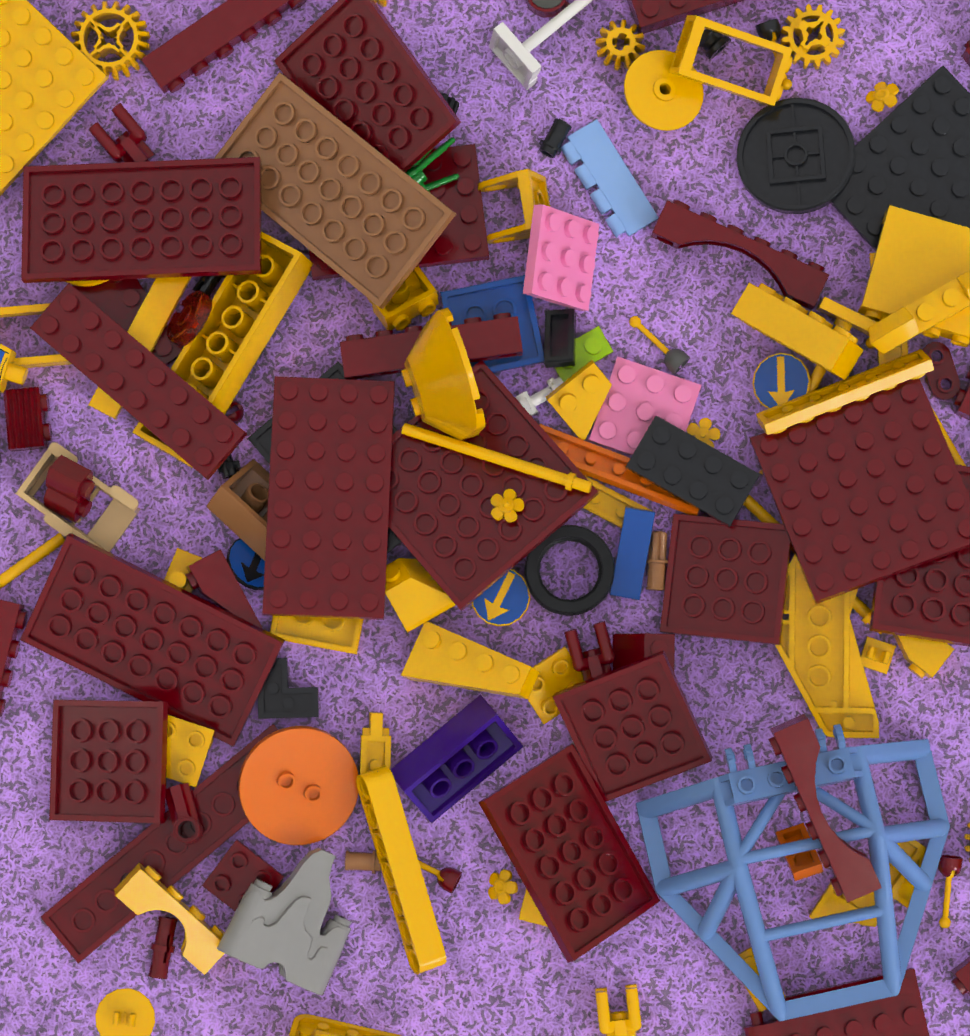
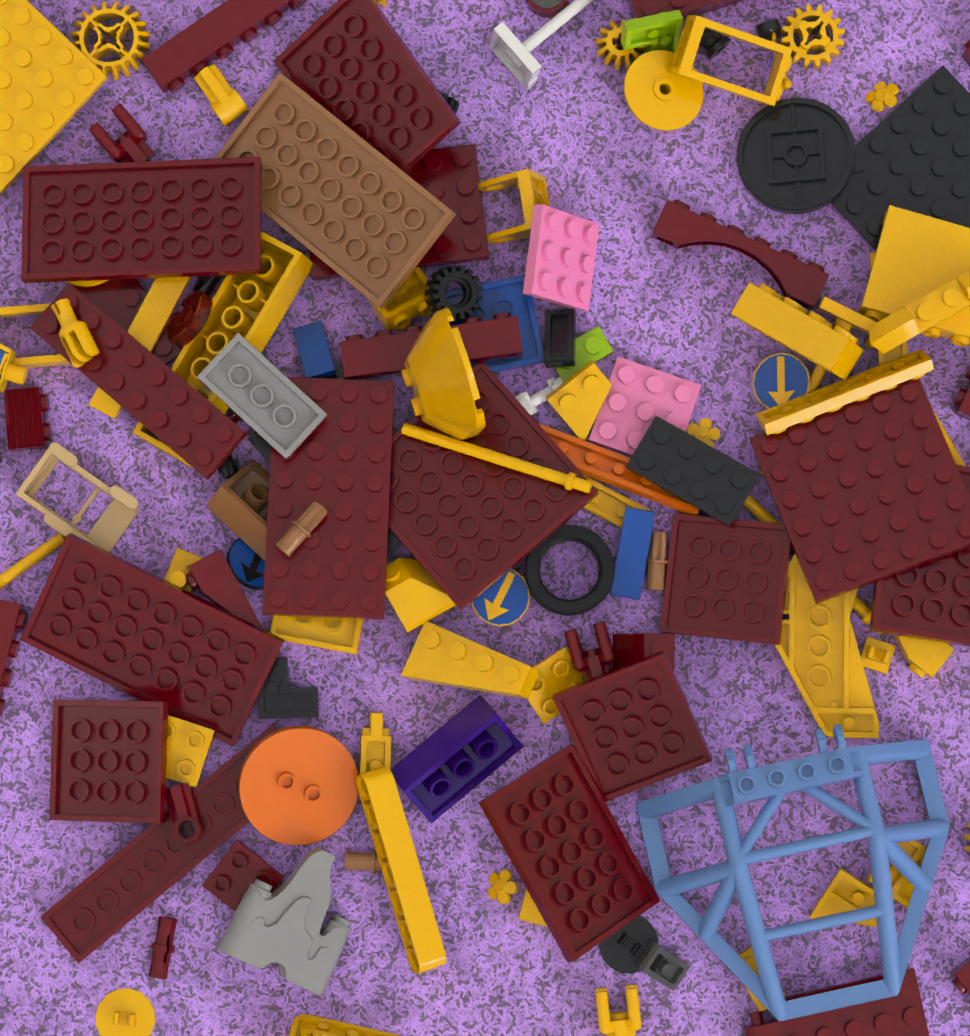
(69, 489): dark red brick -> none
(74, 334): none -> yellow arm
(144, 893): yellow arch -> none
(223, 99): none -> yellow piece
(262, 396): none -> light grey plate
(301, 528): none -> medium nougat axle
(314, 350): none -> blue tile
(416, 170): green plant -> none
(446, 878): dark red hinge -> none
(465, 280): none -> black tyre
(506, 506): yellow plant -> none
(554, 138): black pin -> none
(615, 183): light blue windscreen -> none
(627, 944): none -> black piece
(653, 31): none -> lime plate
(662, 965): none -> dark grey slope
(673, 358): hinge -> none
(800, 750): dark red arch -> none
(804, 863): orange tile -> none
(942, 370): dark red plate -> none
(949, 867): hinge -> none

